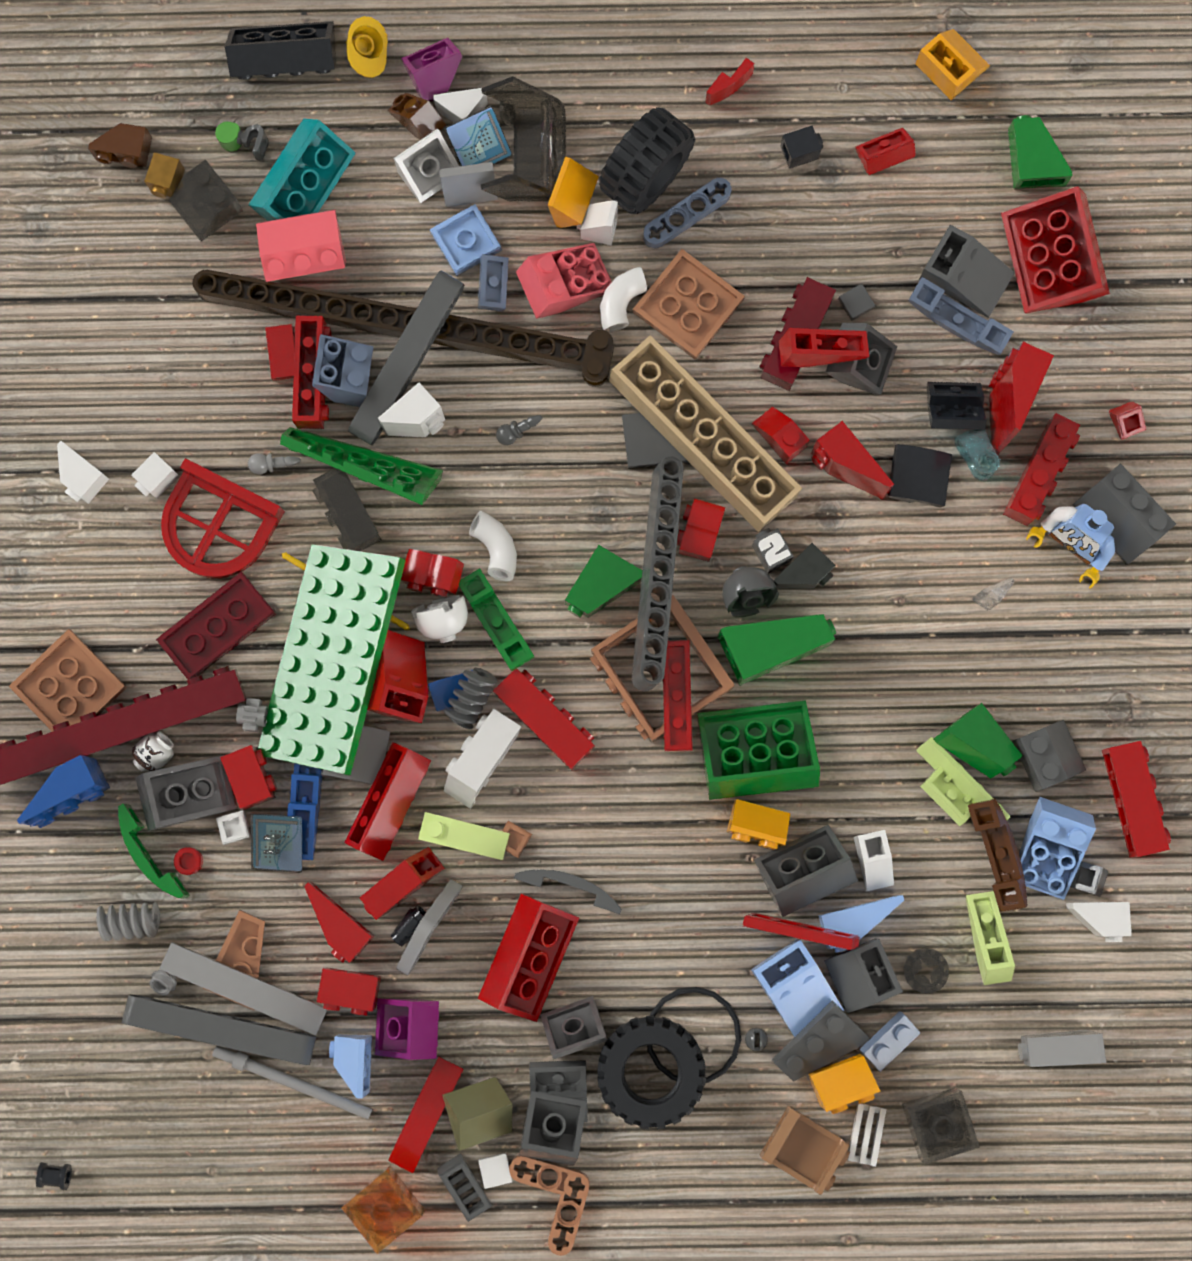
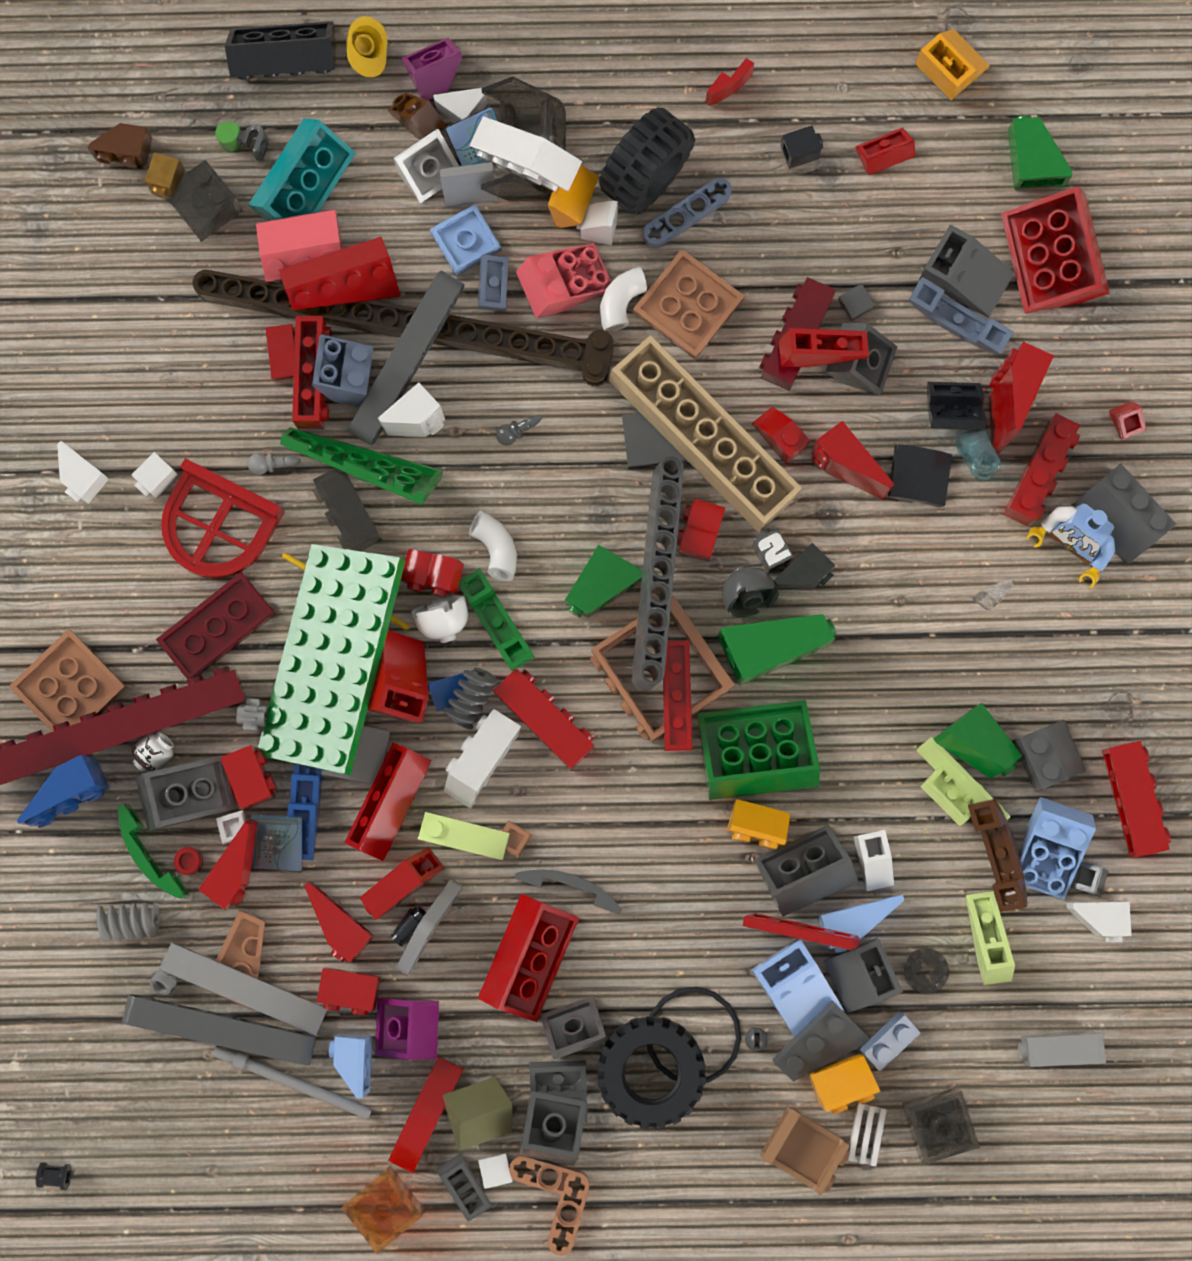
(232, 871): none -> red slope
(342, 277): none -> red wedge
(525, 155): none -> white brick

